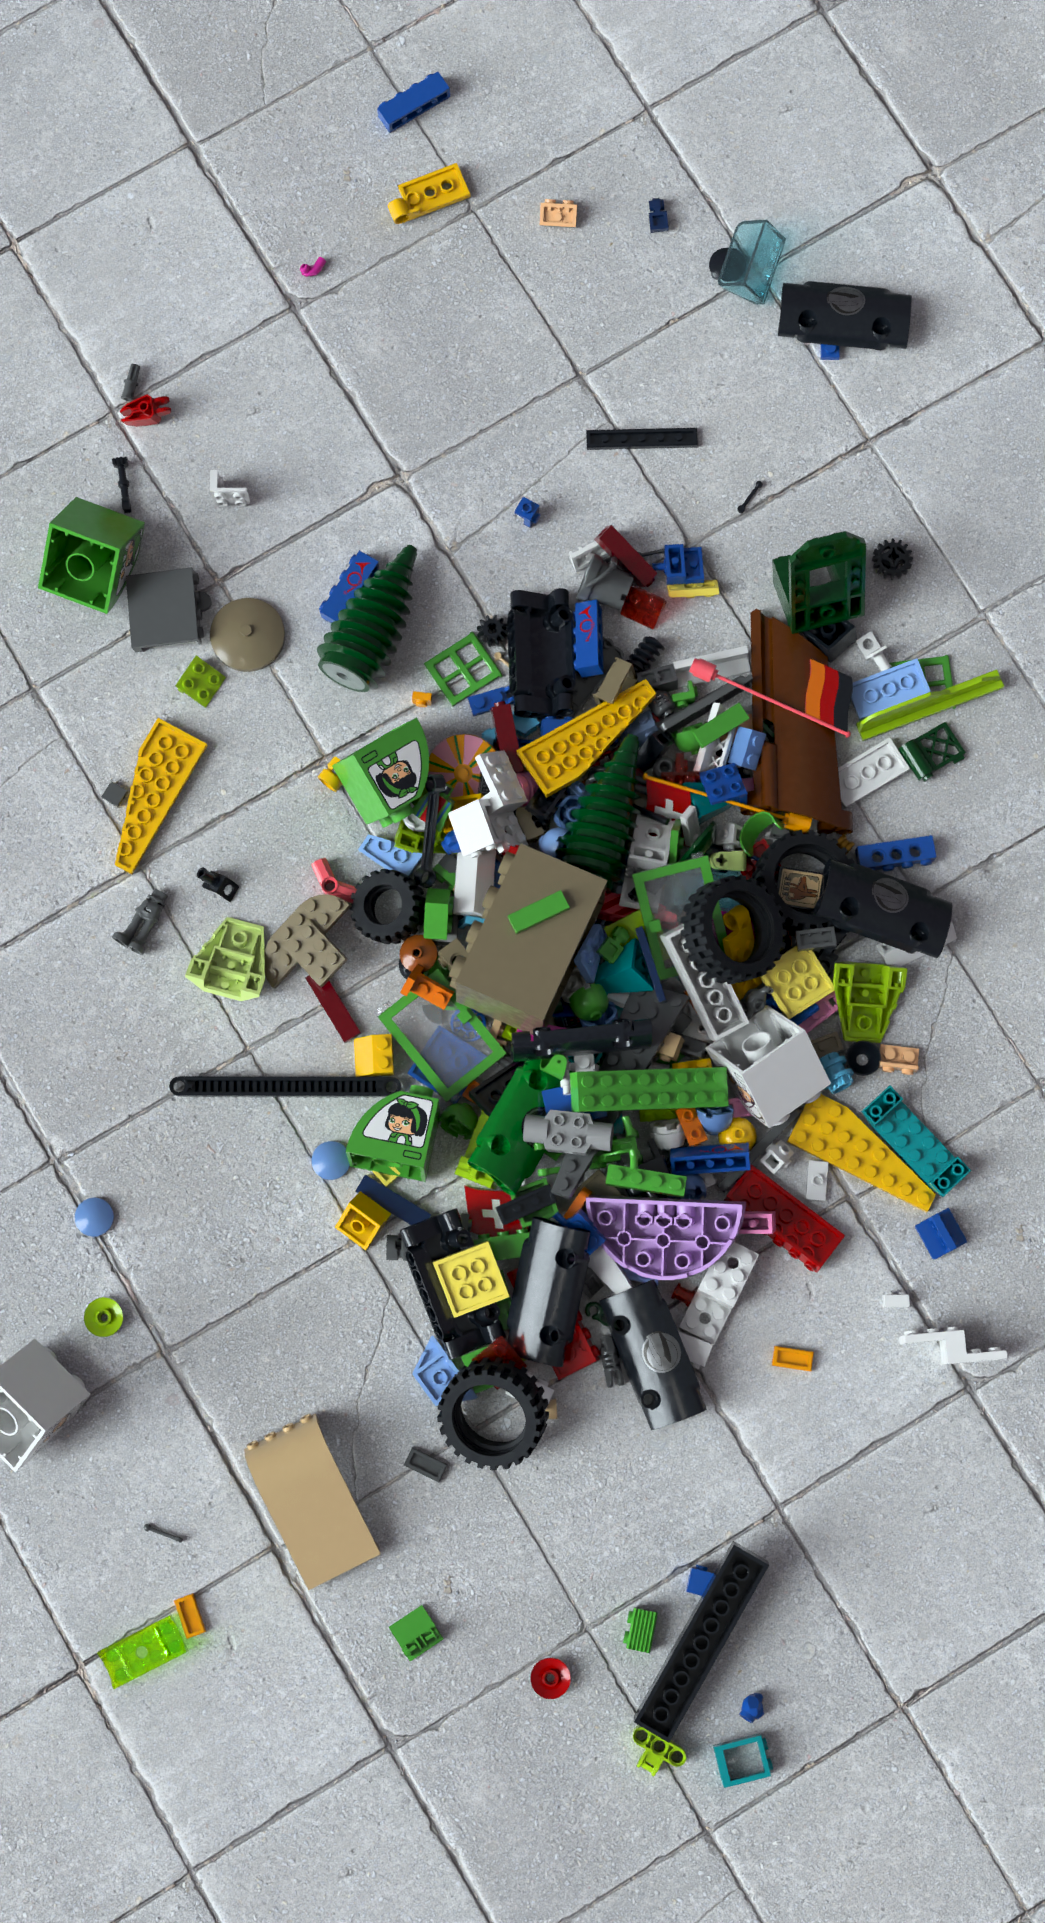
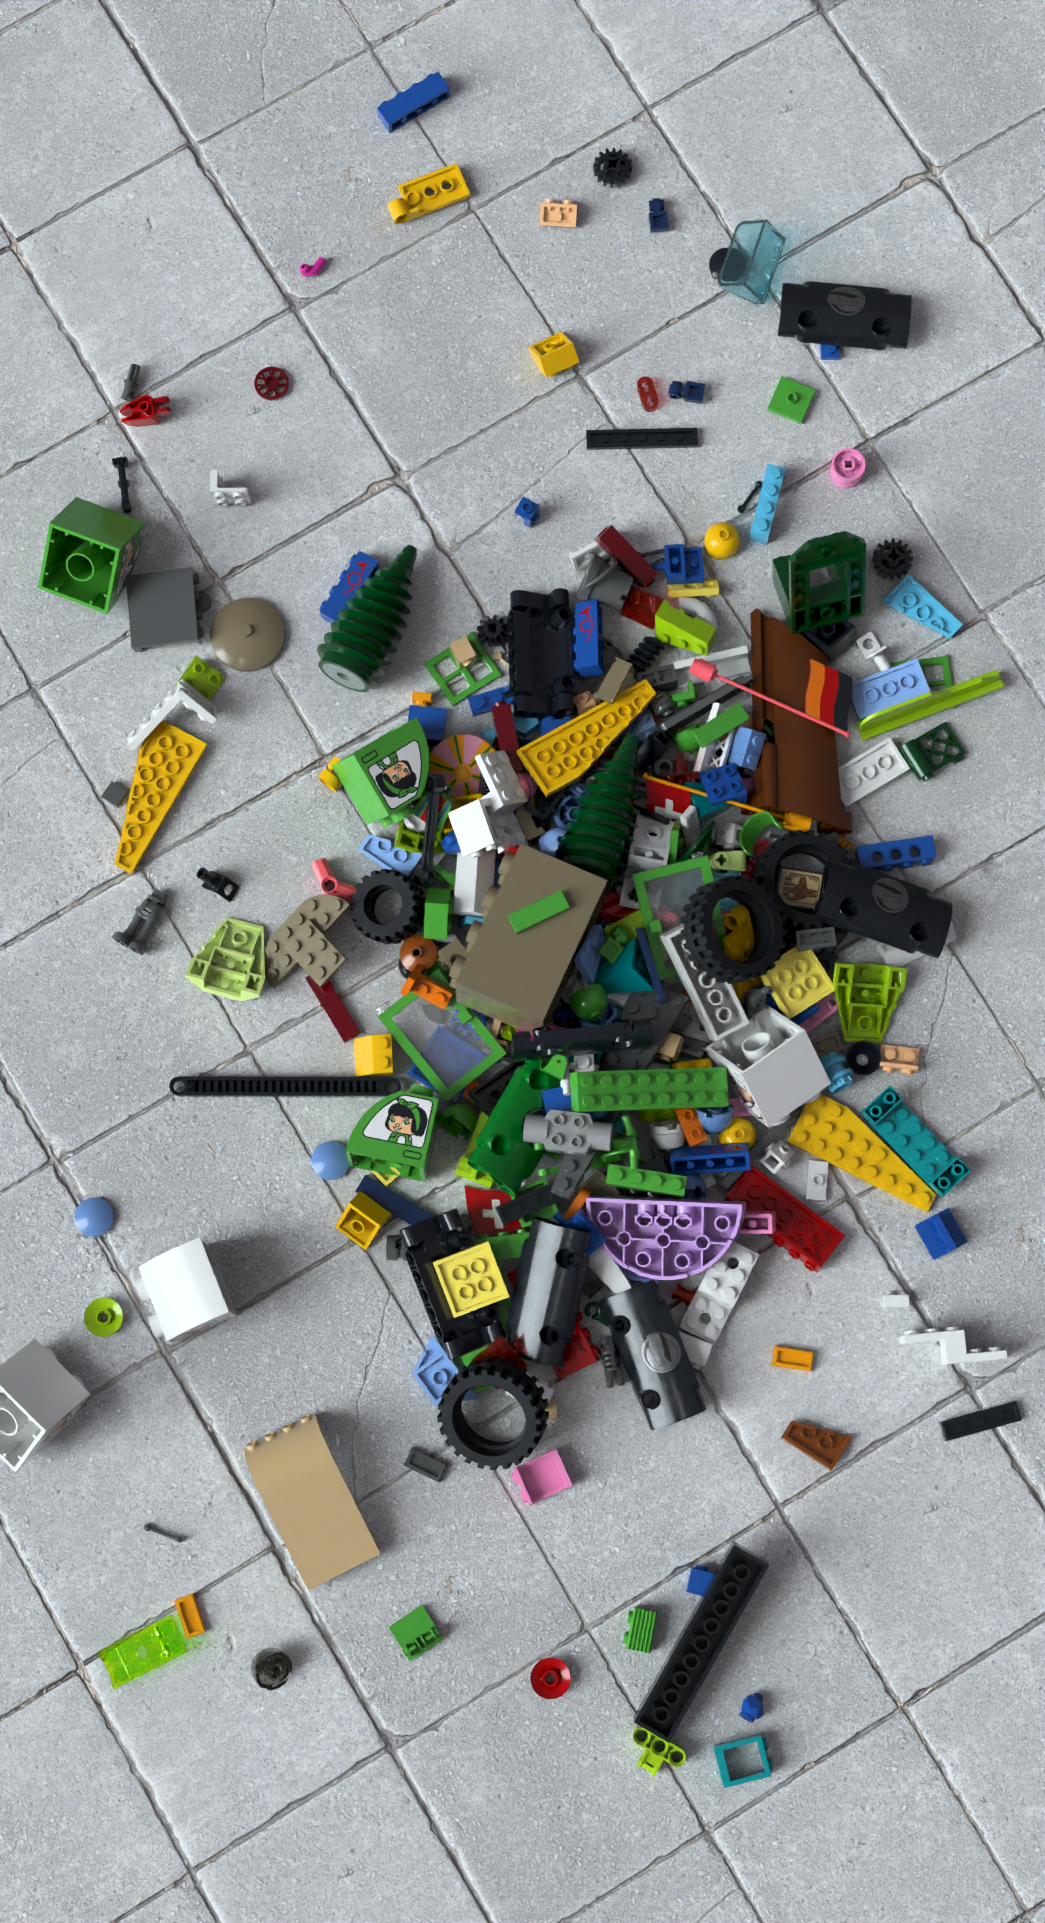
(185, 1291): none -> white brick
(191, 699): none -> white bracket
(271, 383): none -> dark red wheel
(271, 1668): none -> clear smoke cylinder
(432, 722): none -> blue bracket
(463, 652): none -> tan brick
(541, 1477): none -> bright pink panel
(554, 354): none -> yellow slope
(584, 702): none -> light nougat bracket
(614, 174): none -> black gear
(651, 393): none -> clear red beam
(683, 631): none -> lime wedge
(692, 392): none -> dark blue plate
(696, 608): none -> white cylinder
(722, 540): none -> yellow cylinder
(767, 504): none -> medium azure arch
(791, 400): none -> bright green plate
(818, 1444): none -> dark orange wing
(847, 468): none -> bright pink wheel
(922, 607): none -> medium azure wing
(980, 1421): none -> black tile

